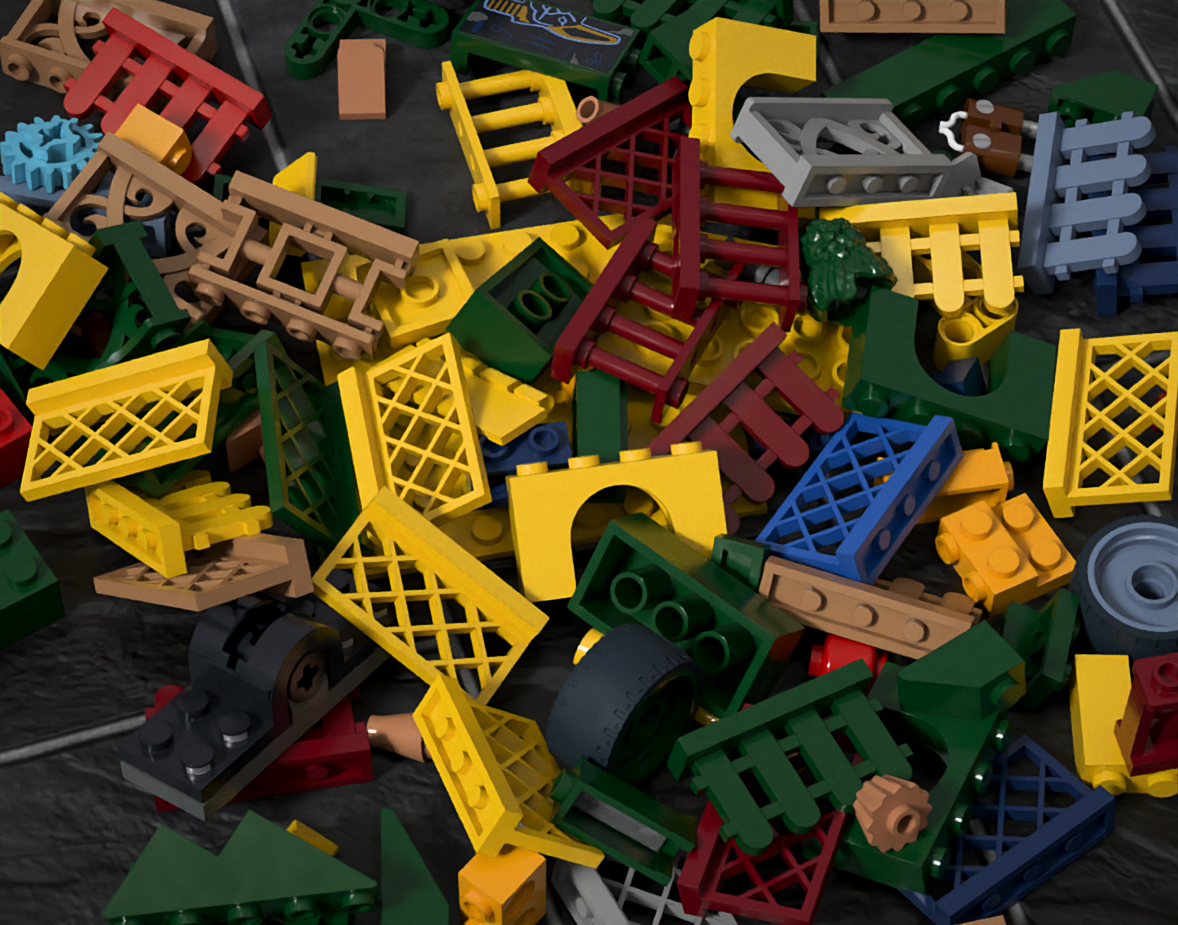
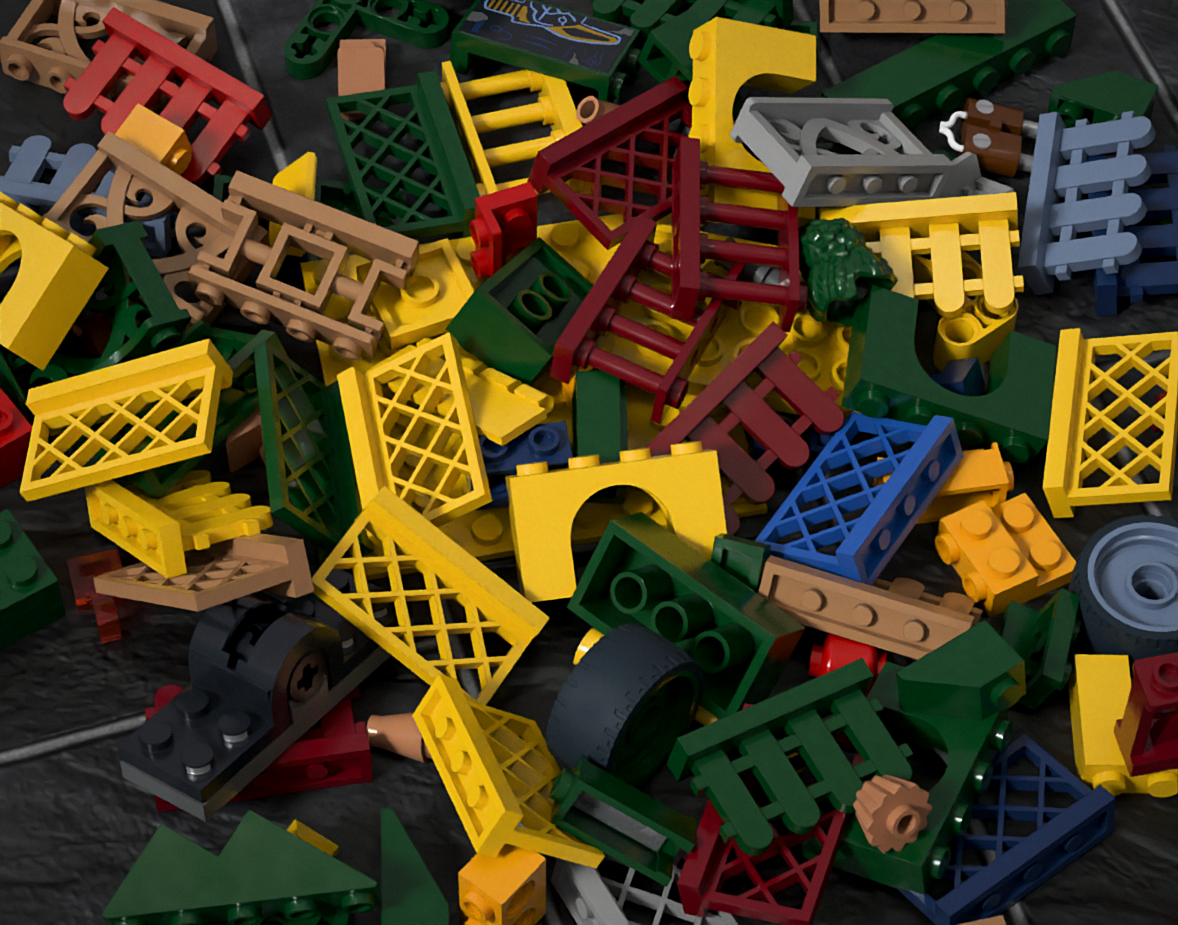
(48, 152): medium azure gear -> none
(81, 573): none -> clear red plate
(440, 144): none -> dark green fence
(502, 228): none -> red bracket

